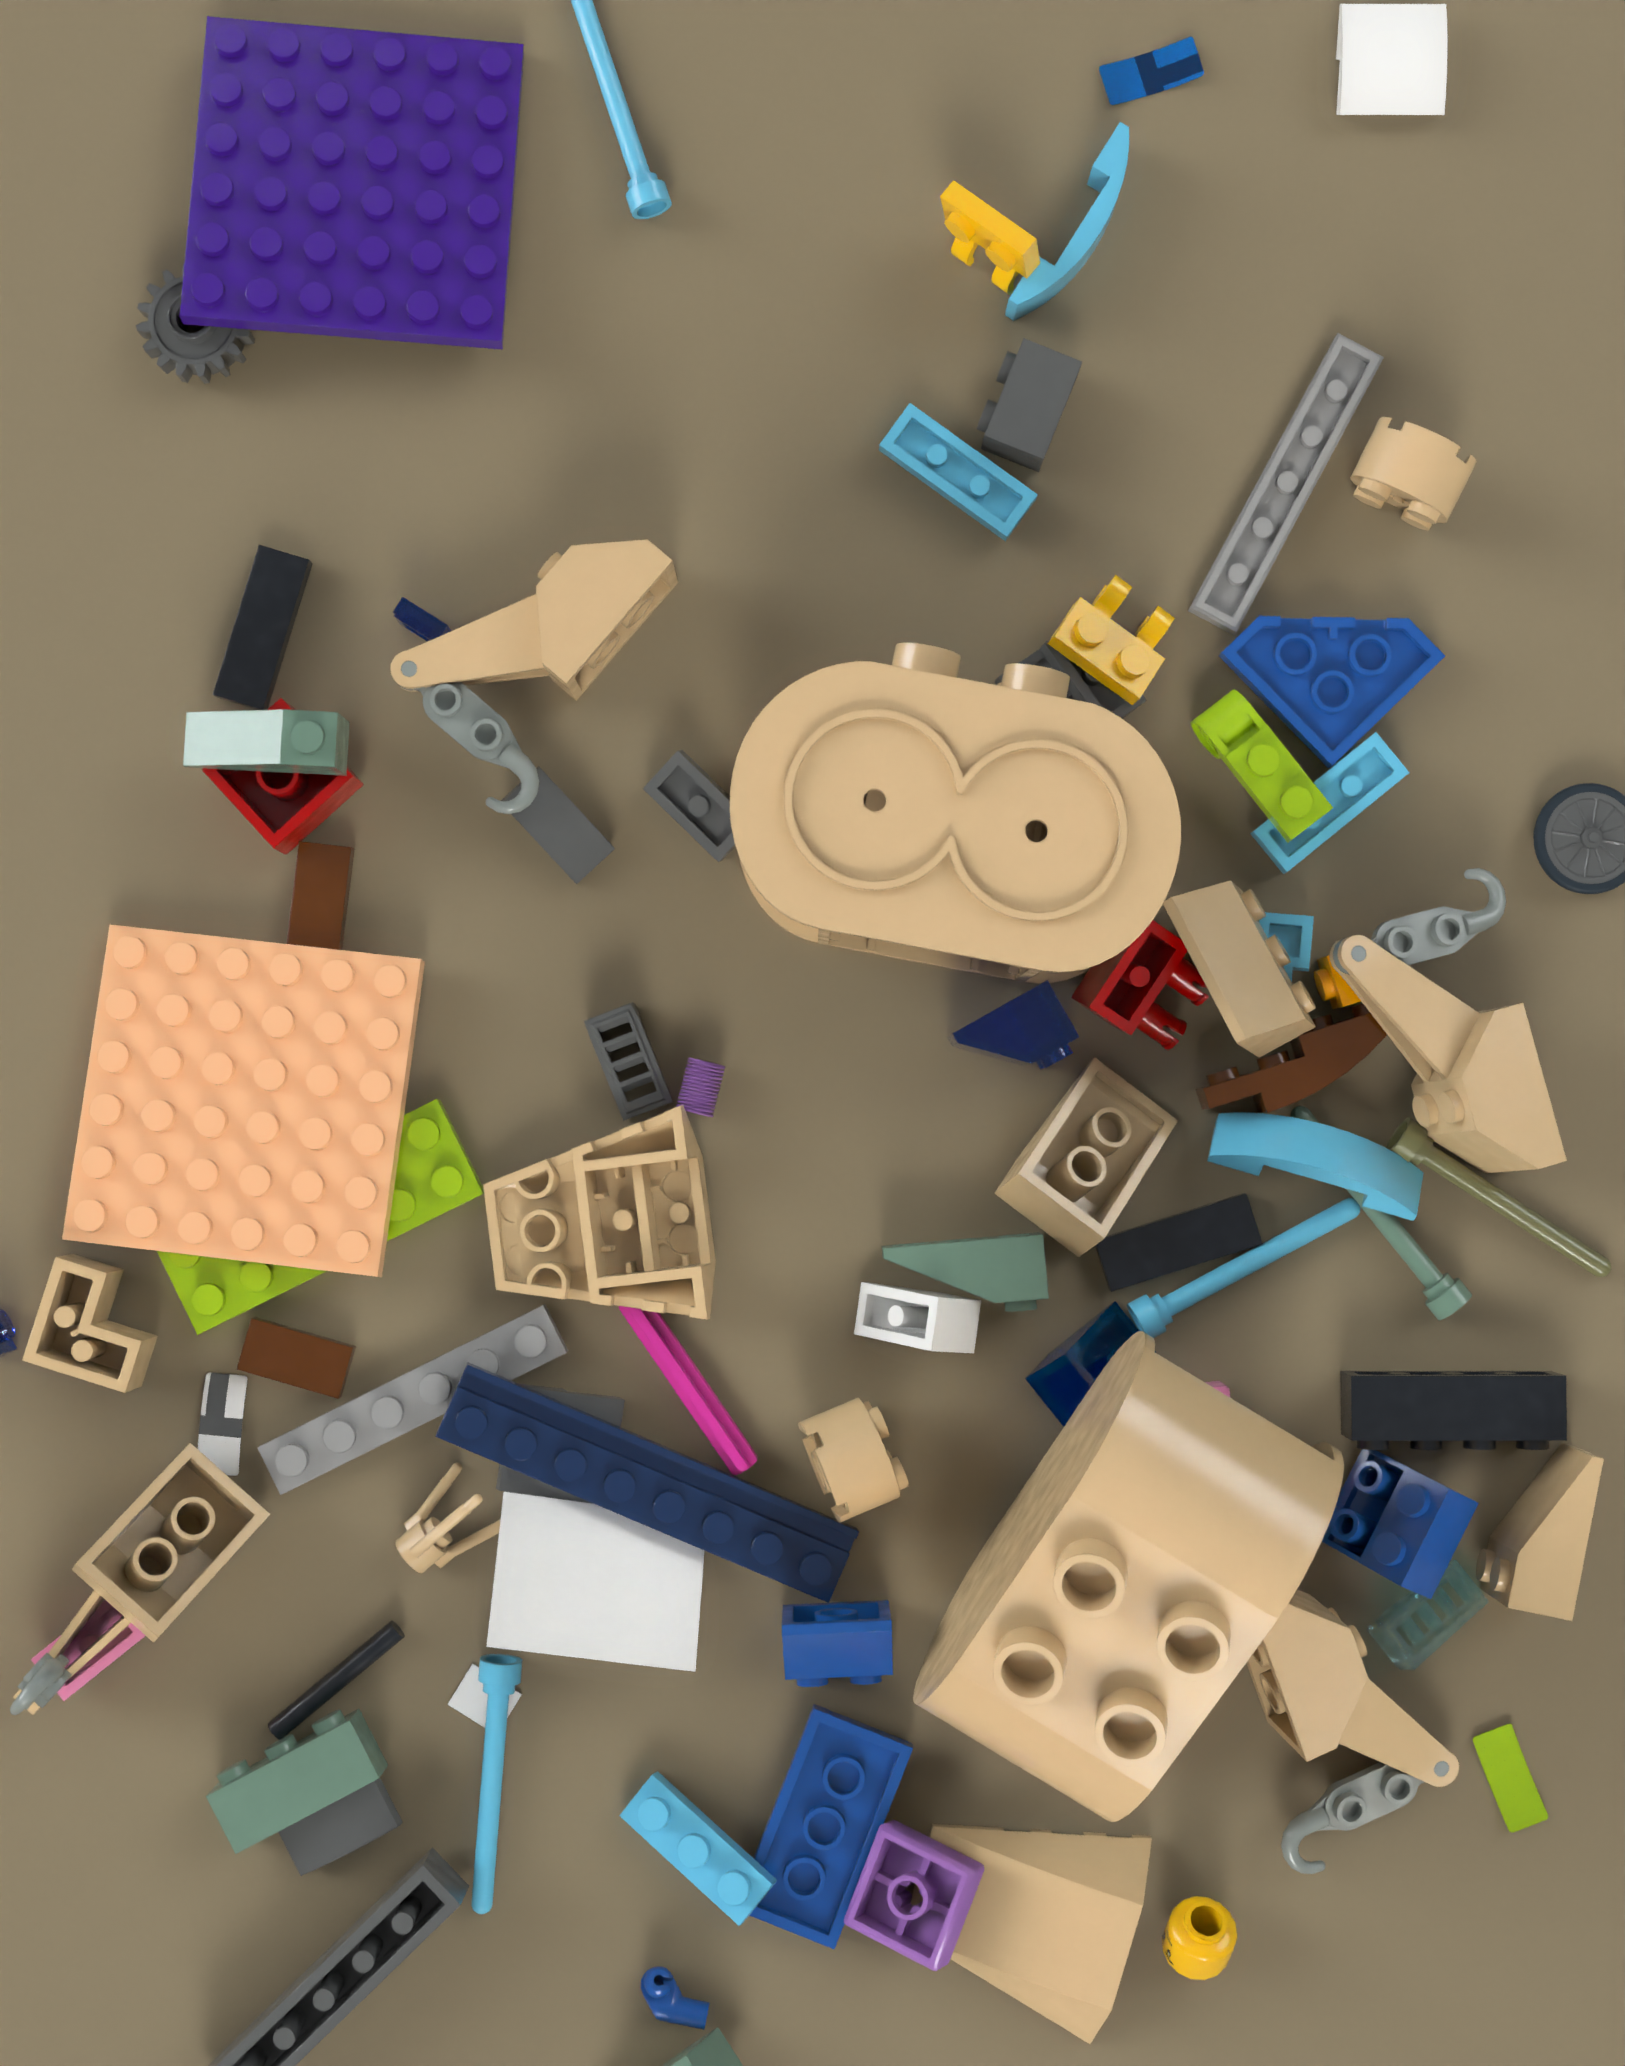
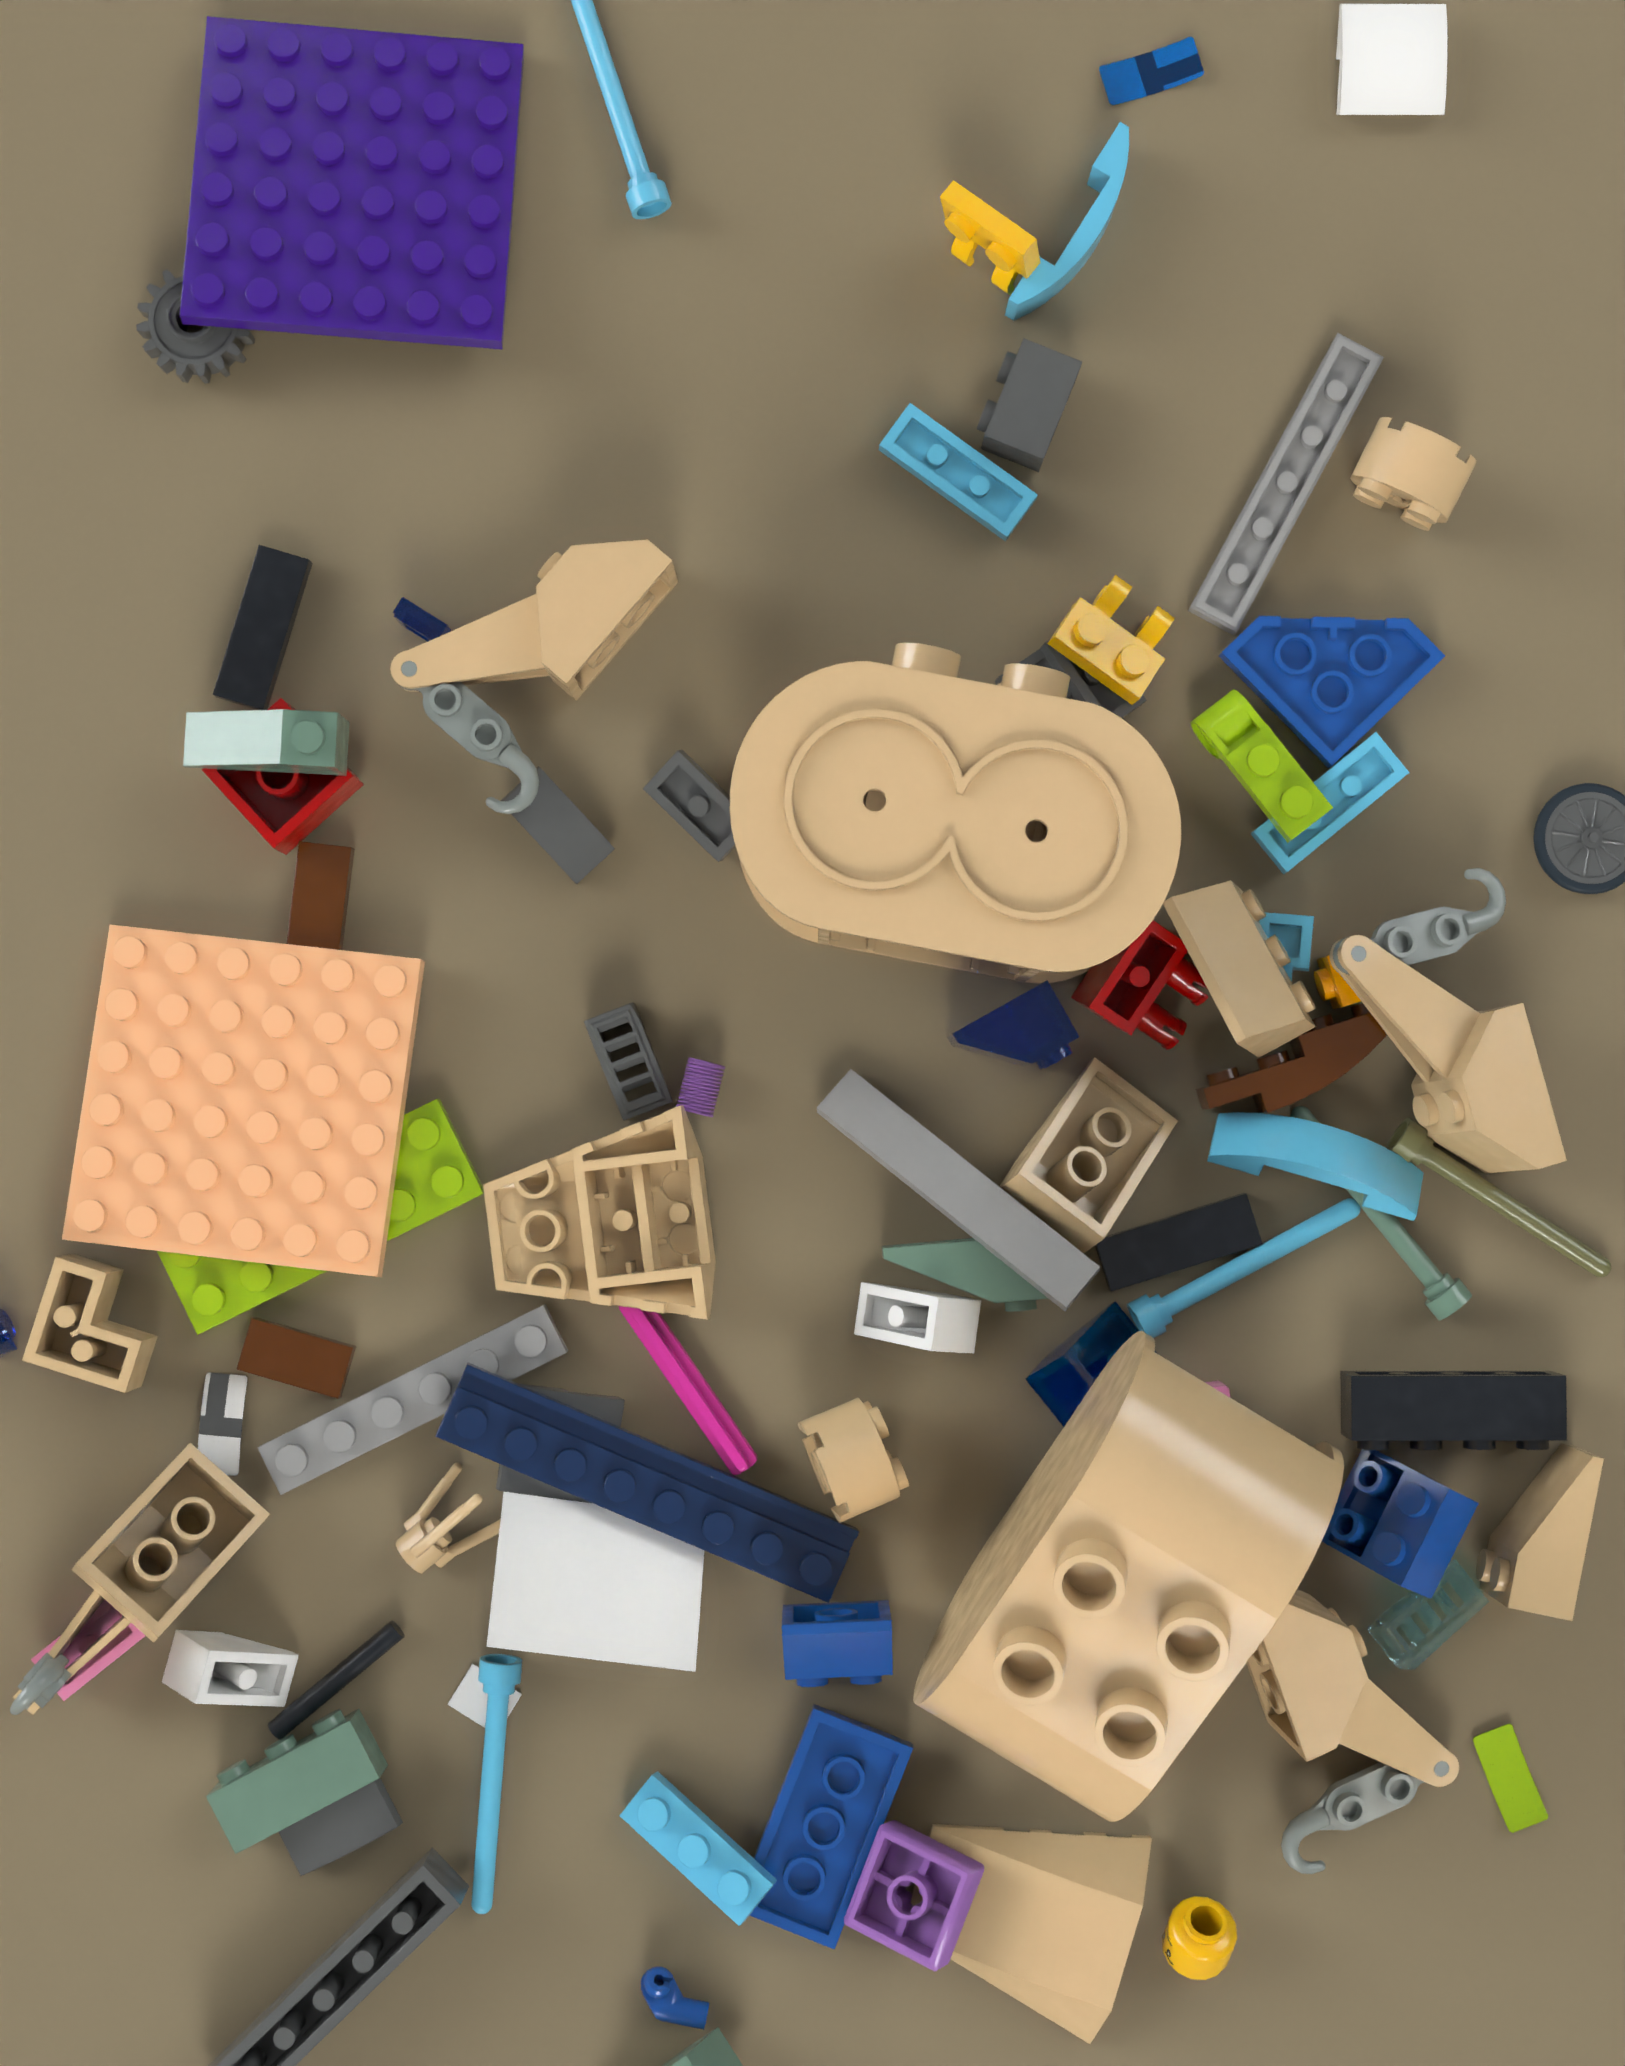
(228, 1670): none -> white slope
(958, 1190): none -> light grey tile

